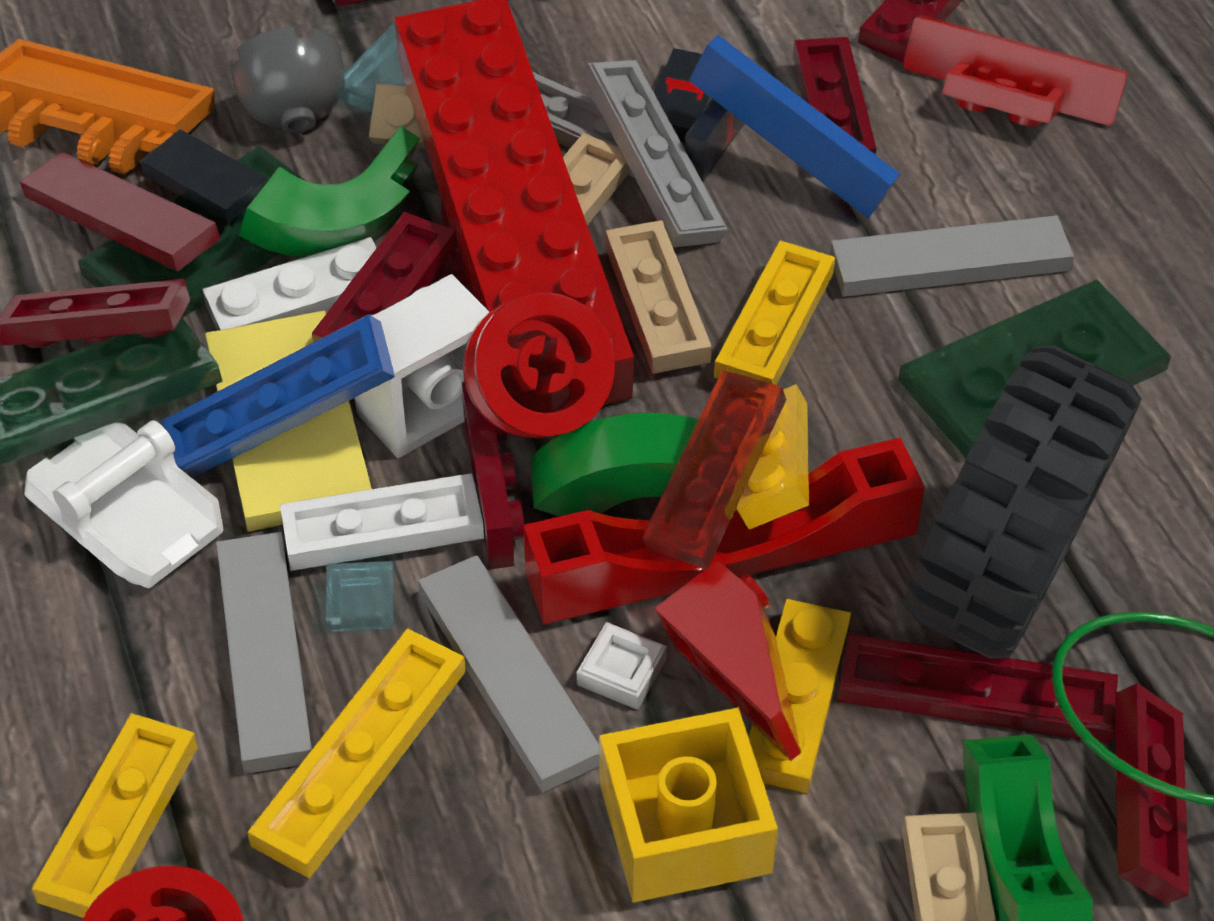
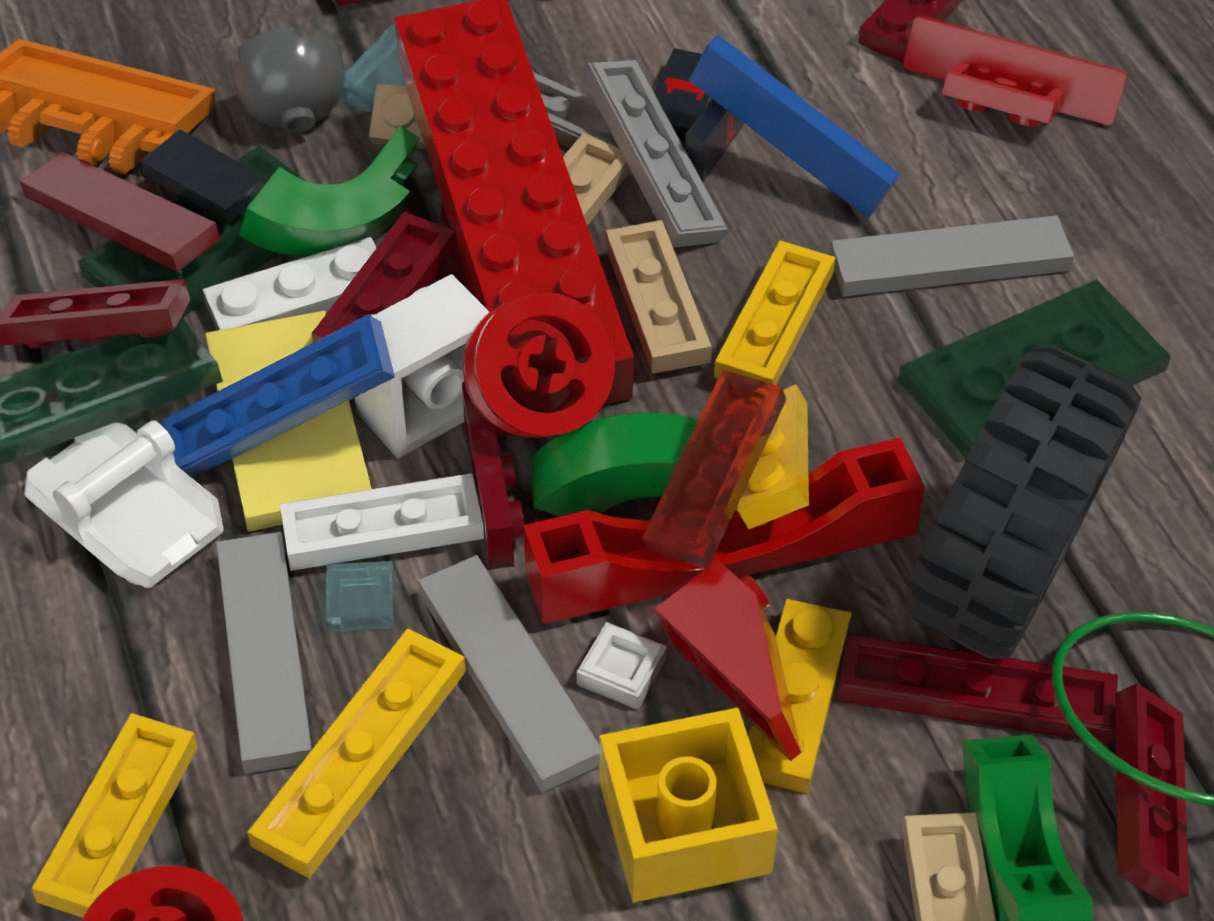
(833, 86): dark red plate -> none

